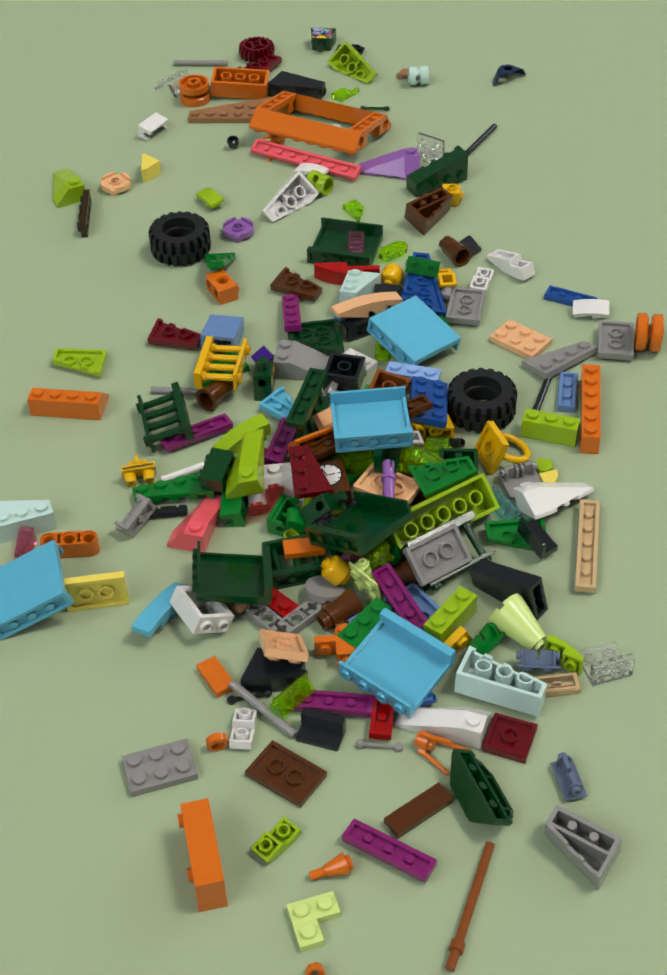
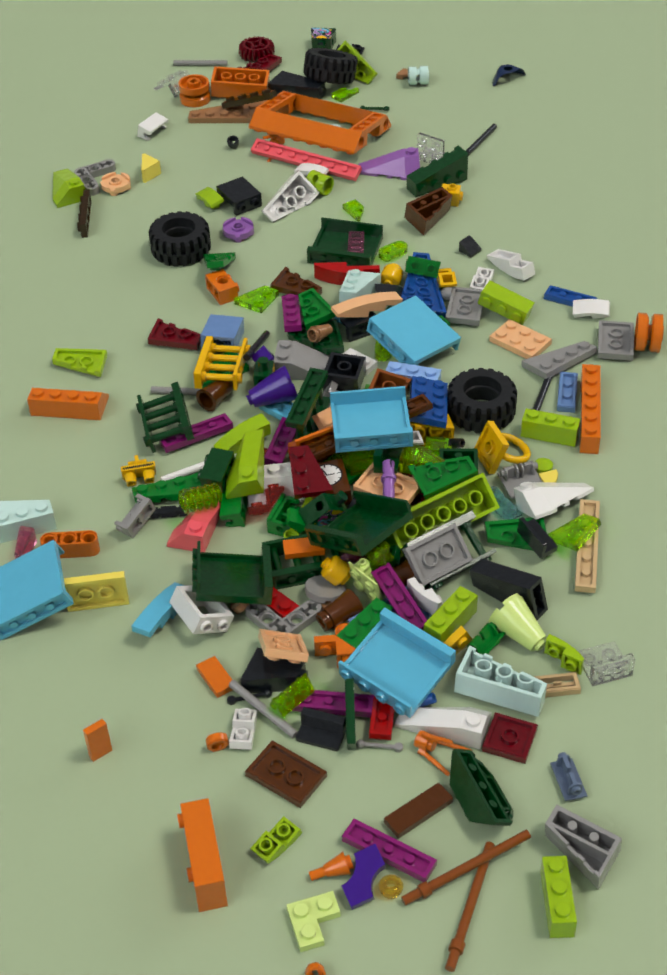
(89, 172): none -> light grey beam
(97, 740): none -> orange tile
(159, 767): light grey plate -> none
(200, 497): none -> clear neon green piece
(240, 195): none -> black panel
(252, 98): none -> dark brown plate
(256, 345): none -> black bar
(257, 299): none -> clear neon green wing
(273, 389): none -> dark purple cone
(314, 308): none -> green wing
(319, 332): none -> medium nougat cone
(330, 66): none -> black tyre
(350, 714): none -> dark green tile
(359, 886): none -> dark purple tile
(390, 892): none -> clear yellow plate
(424, 598): none -> white slope
(425, 889): none -> dark orange bar
(456, 252): reddish brown plant -> none
(505, 302): none -> lime brick
(529, 661): sand blue hinge -> none
(558, 897): none -> lime brick
(576, 532): none -> clear neon green wing

